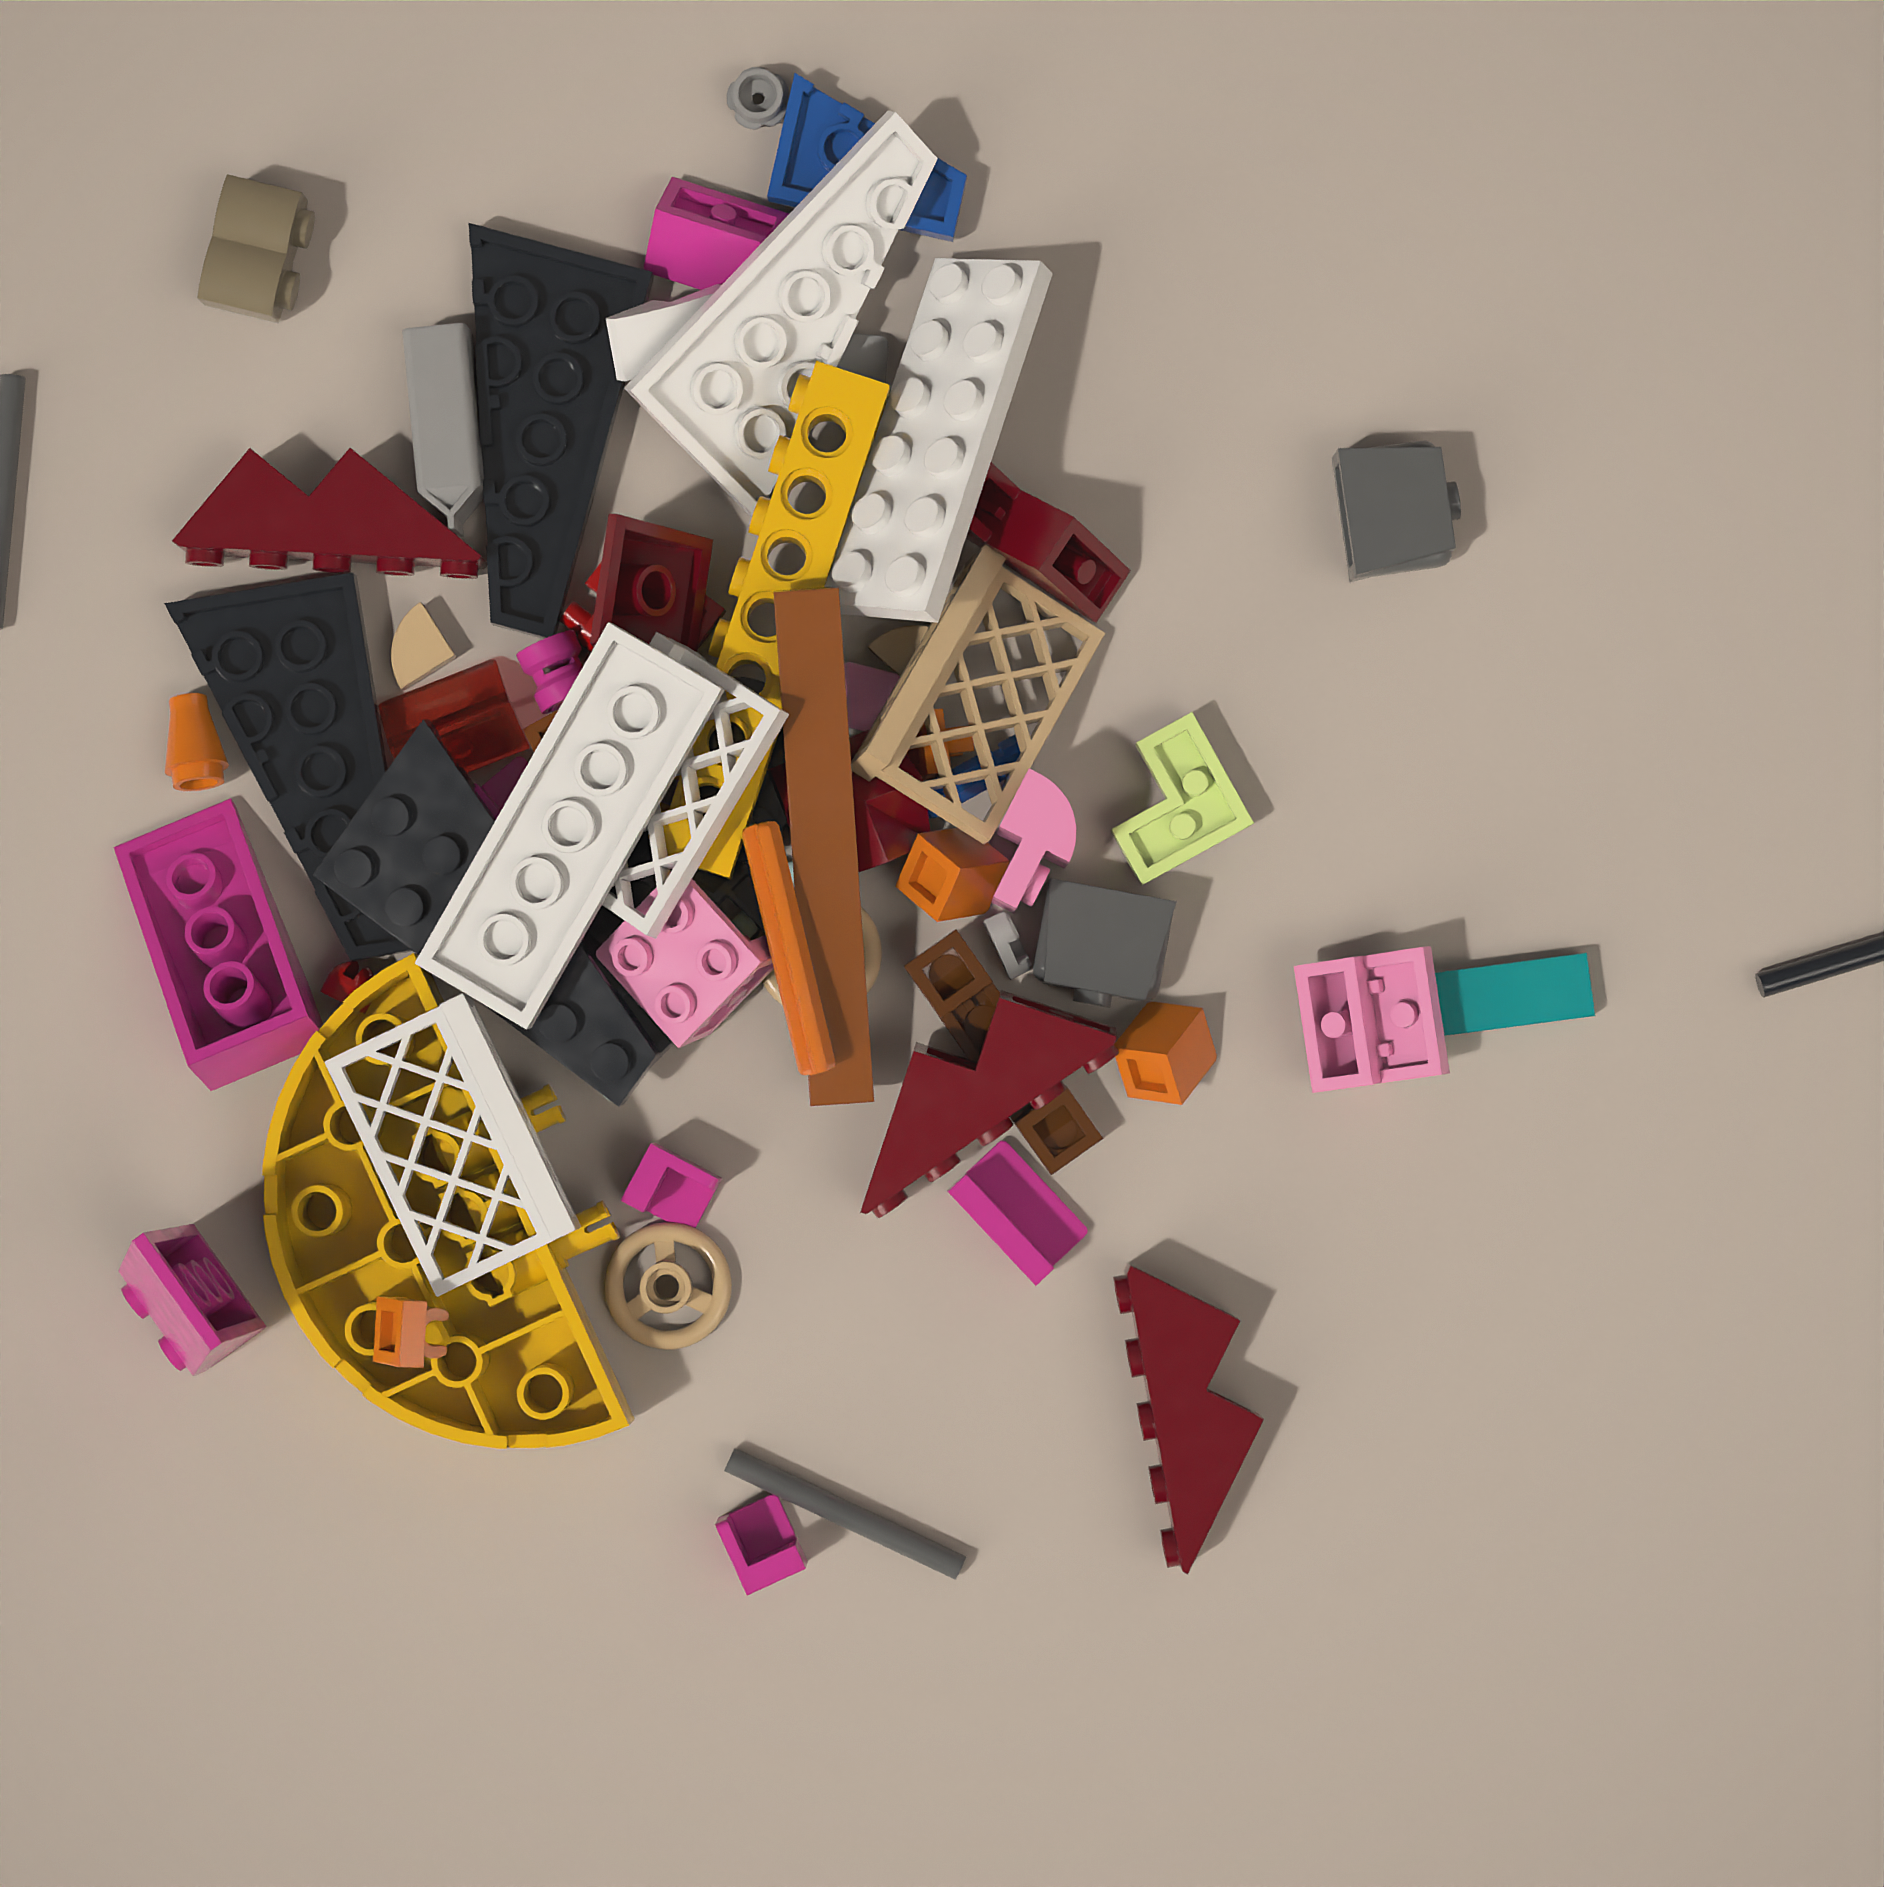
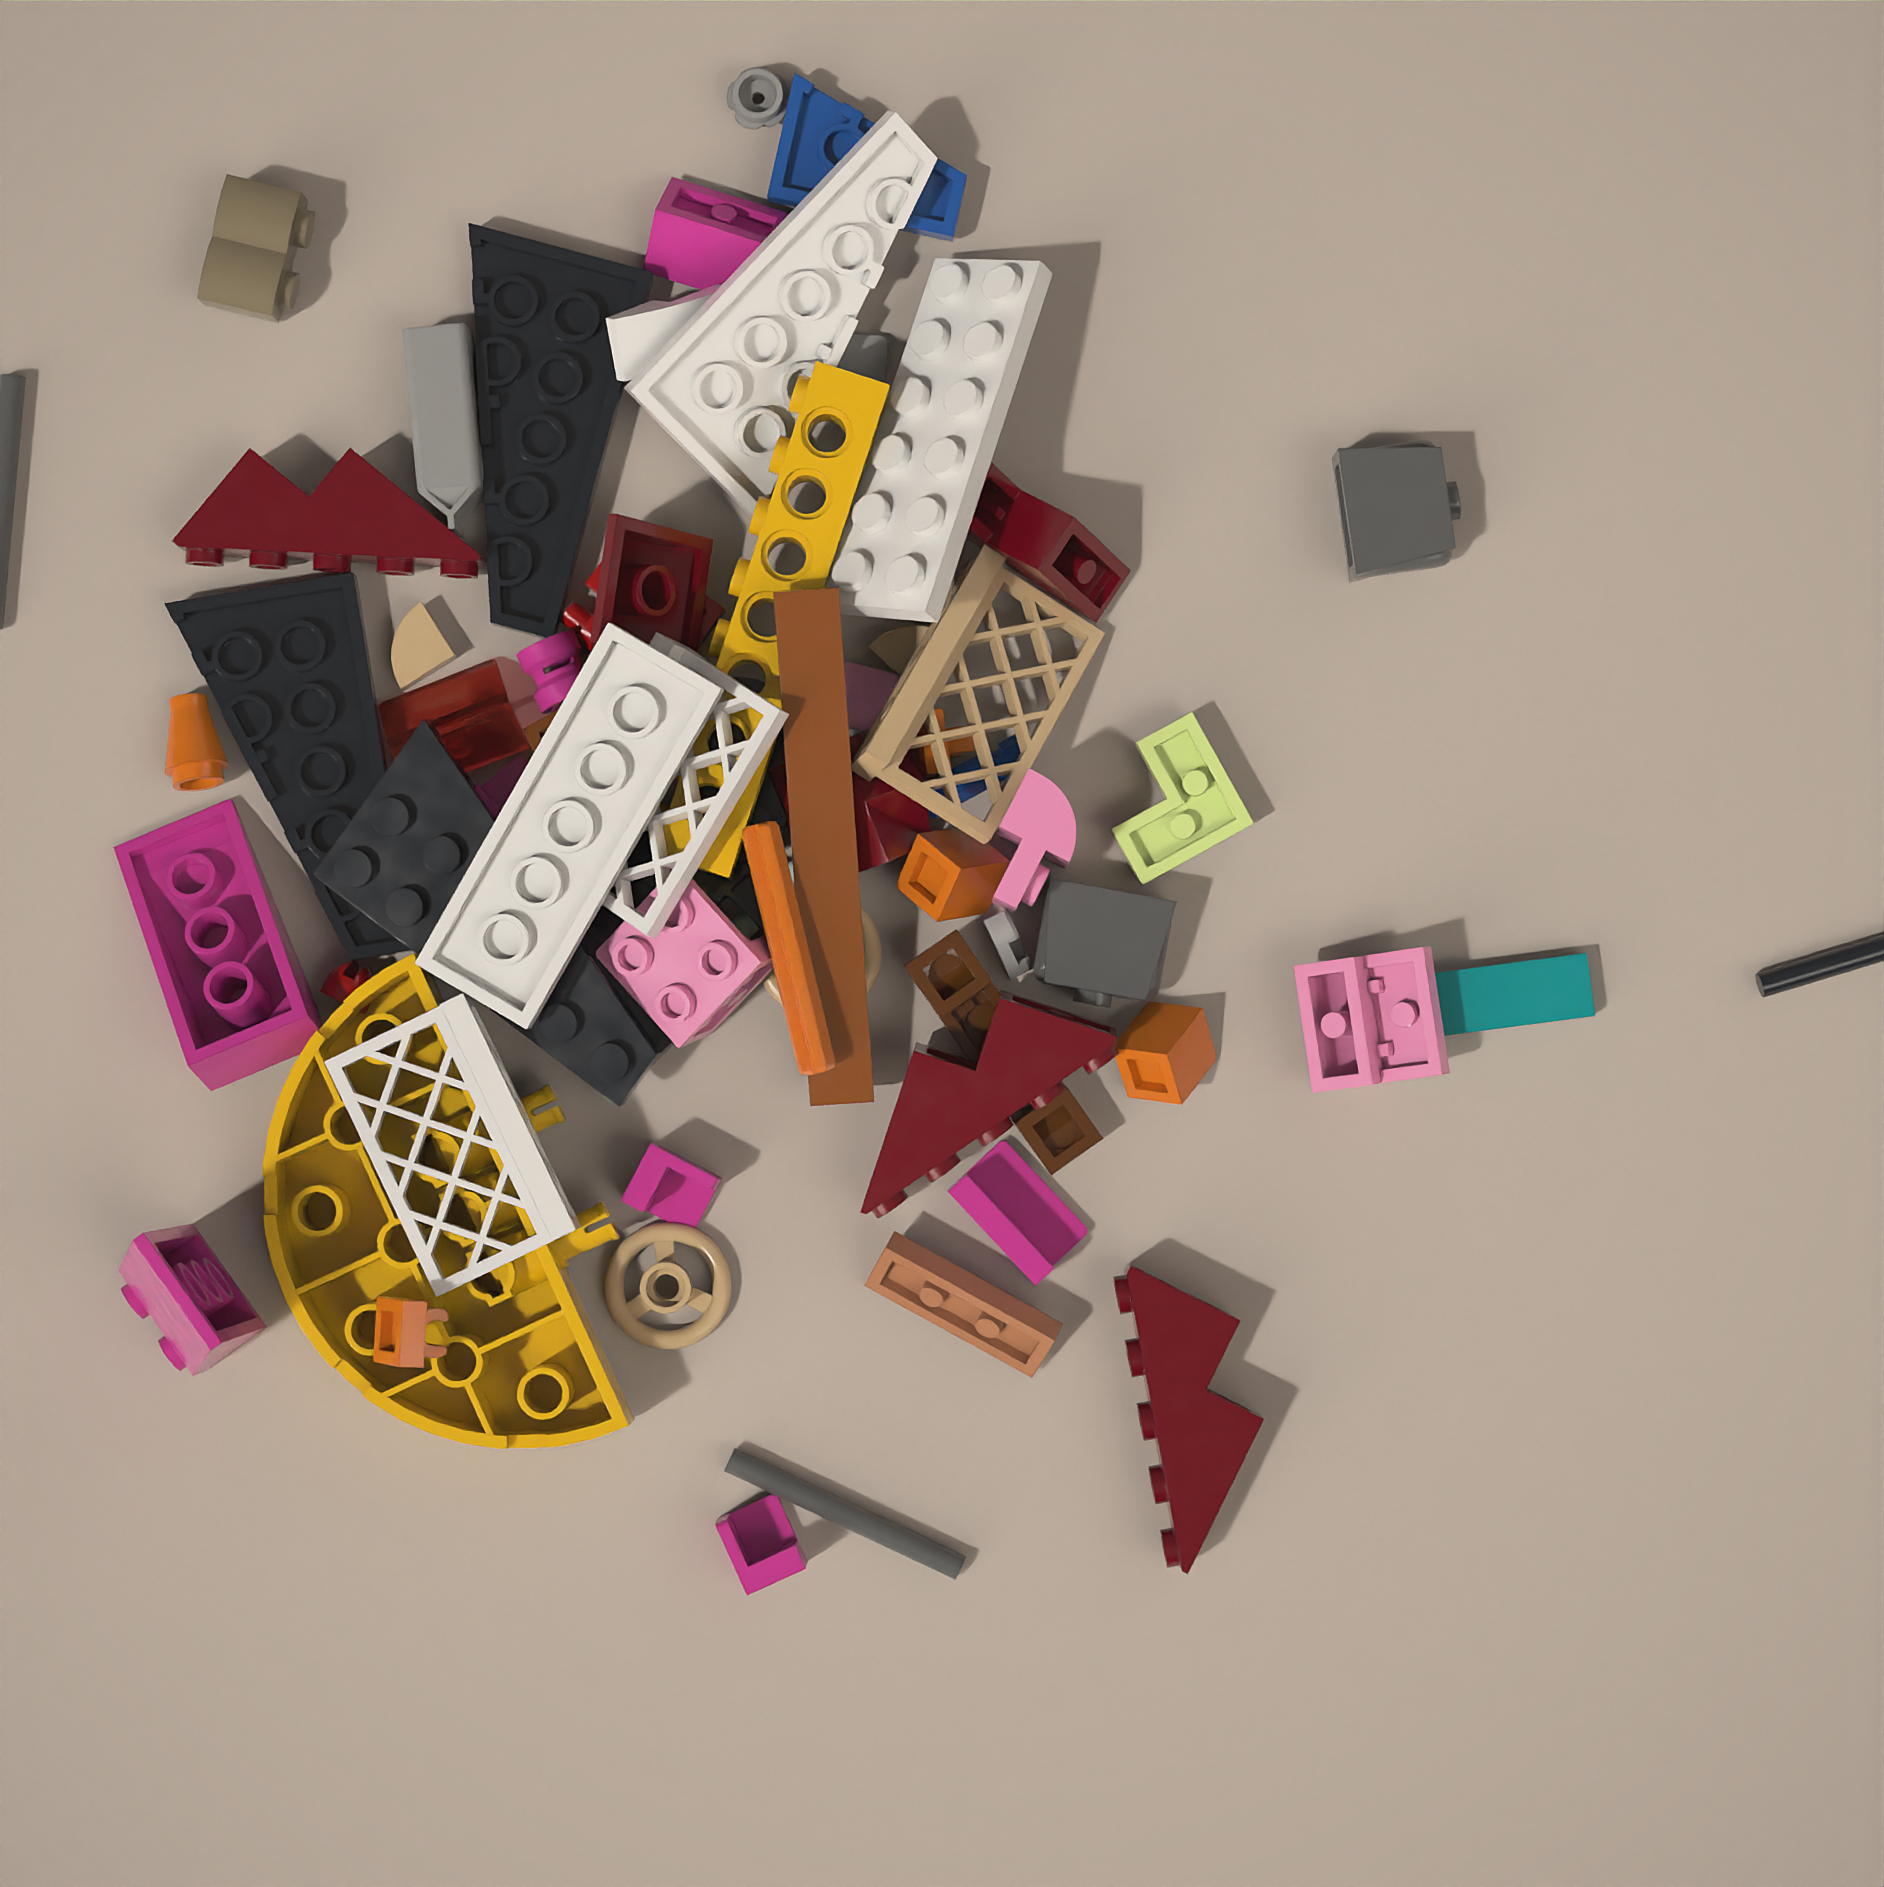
(963, 1304): none -> nougat plate

